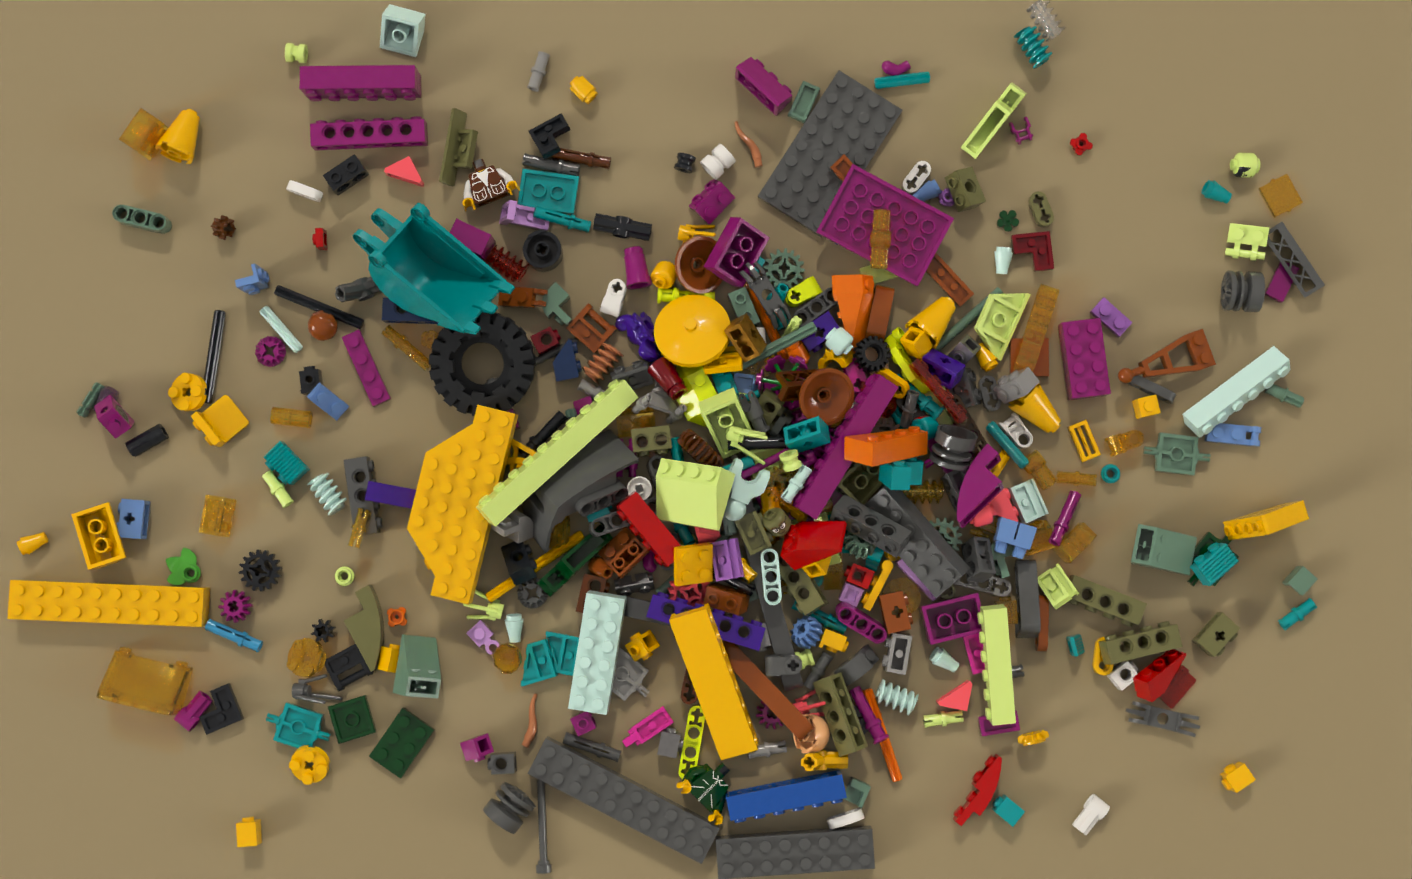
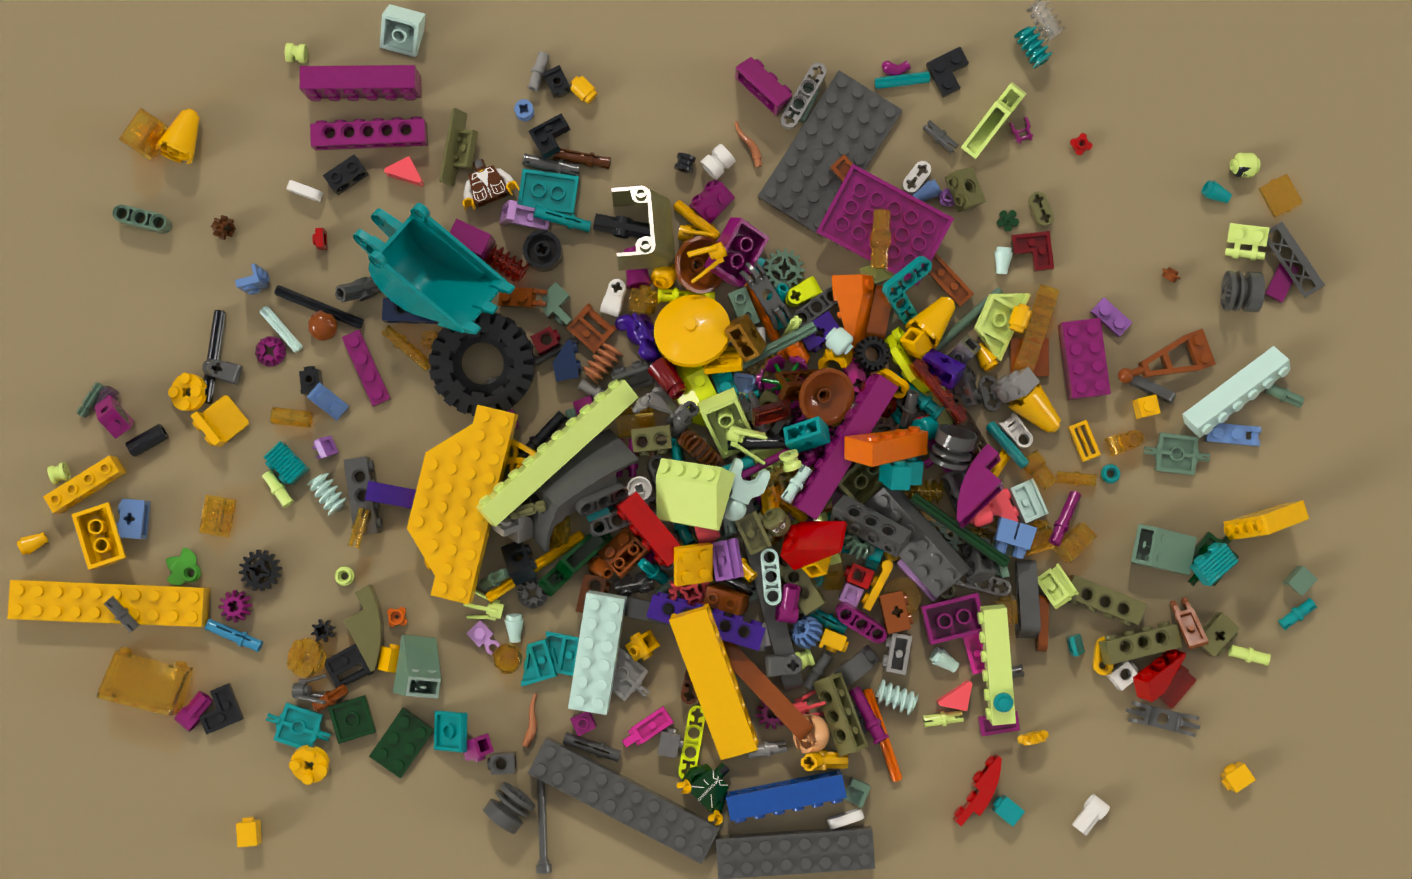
(59, 473): none -> yellowish green wheel
(84, 484): none -> yellow brick
(121, 614): none -> dark grey pin
(225, 371): none -> dark grey piece
(325, 447): none -> medium lavender tile
(330, 697): none -> dark orange axle
(450, 731): none -> teal plate
(494, 579): none -> sand green axle
(527, 113): none -> medium blue wheel
(528, 509): none -> olive axle
(552, 75): none -> black brick
(643, 300): none -> clear yellow brick
(653, 571): none -> teal axle
(659, 247): none -> olive windscreen
(684, 418): none -> dark grey piece
(695, 219): none -> yellow axle
(715, 251): none -> yellow plant
(771, 412): none -> clear red tile
(788, 610): none -> magenta piece
(800, 94): none -> light grey beam
(899, 291): none -> teal beam
(940, 136): none -> dark grey pin
(943, 68): none -> black plate
(964, 533): none -> dark green axle
(1003, 702): none -> teal plate
(1019, 318): none -> yellow brick
(1170, 274): none -> dark orange plate
(1189, 624): none -> hinge
(1249, 655): none -> yellowish green pin

